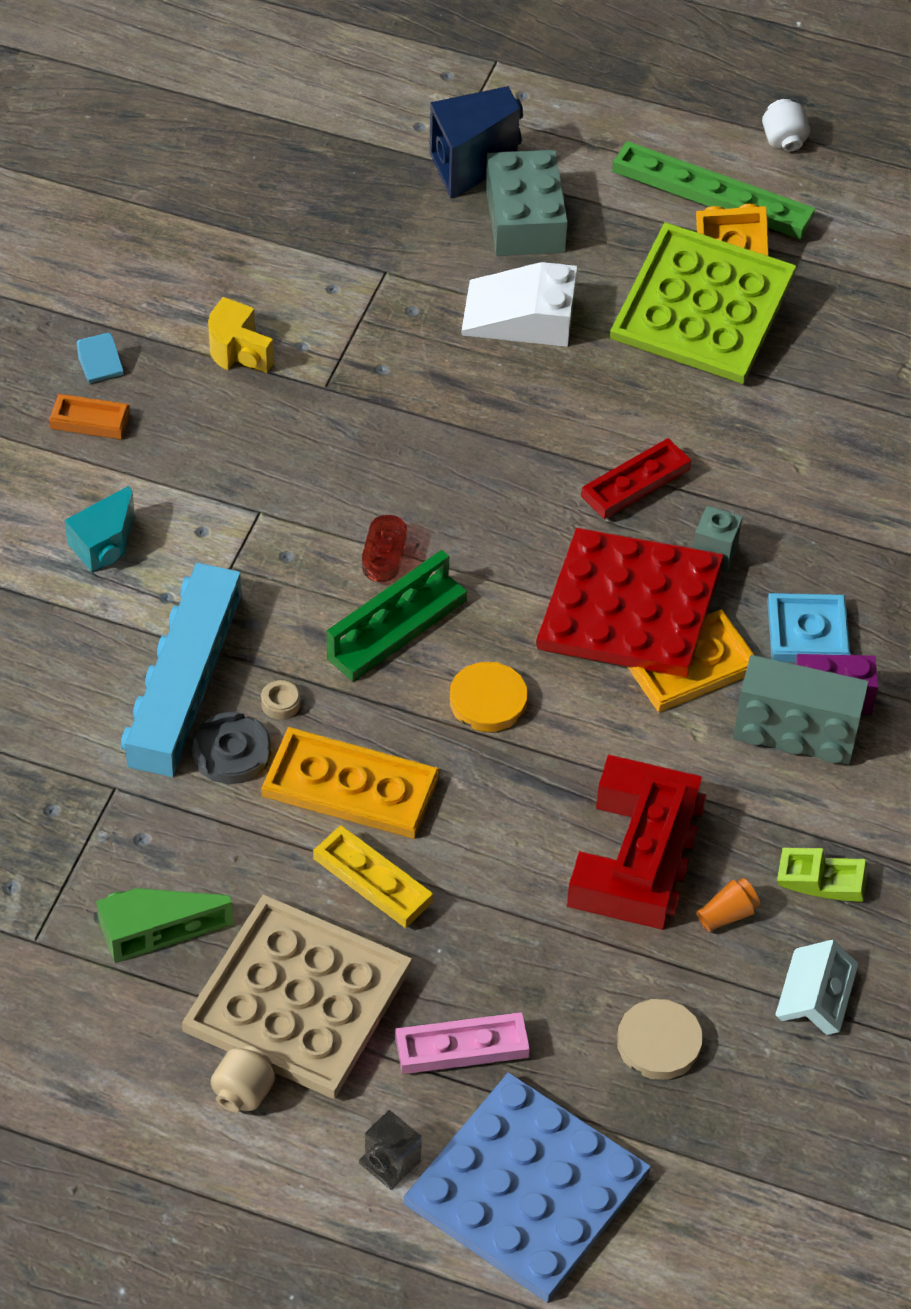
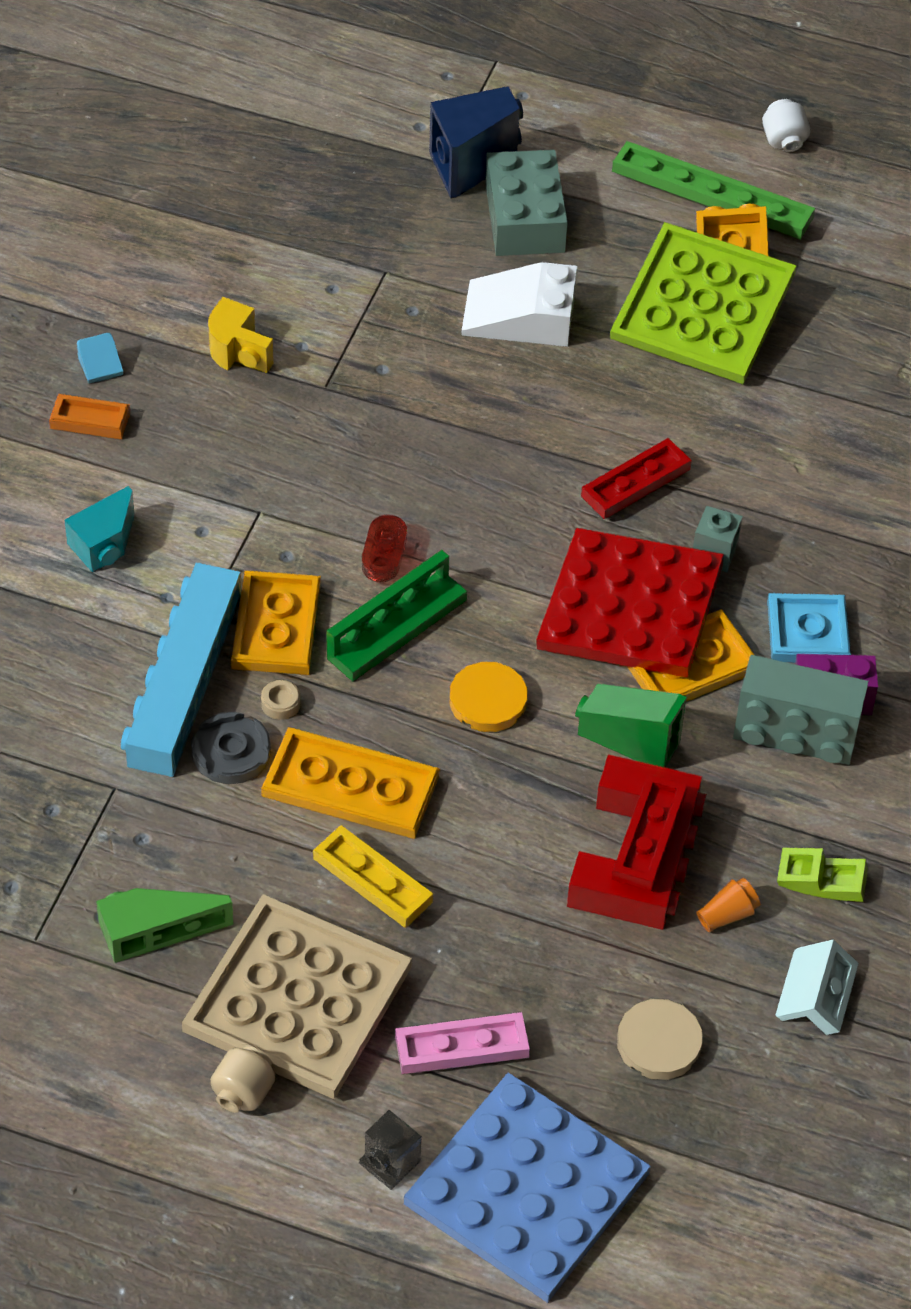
(276, 622): none -> light orange tile
(633, 722): none -> green slope

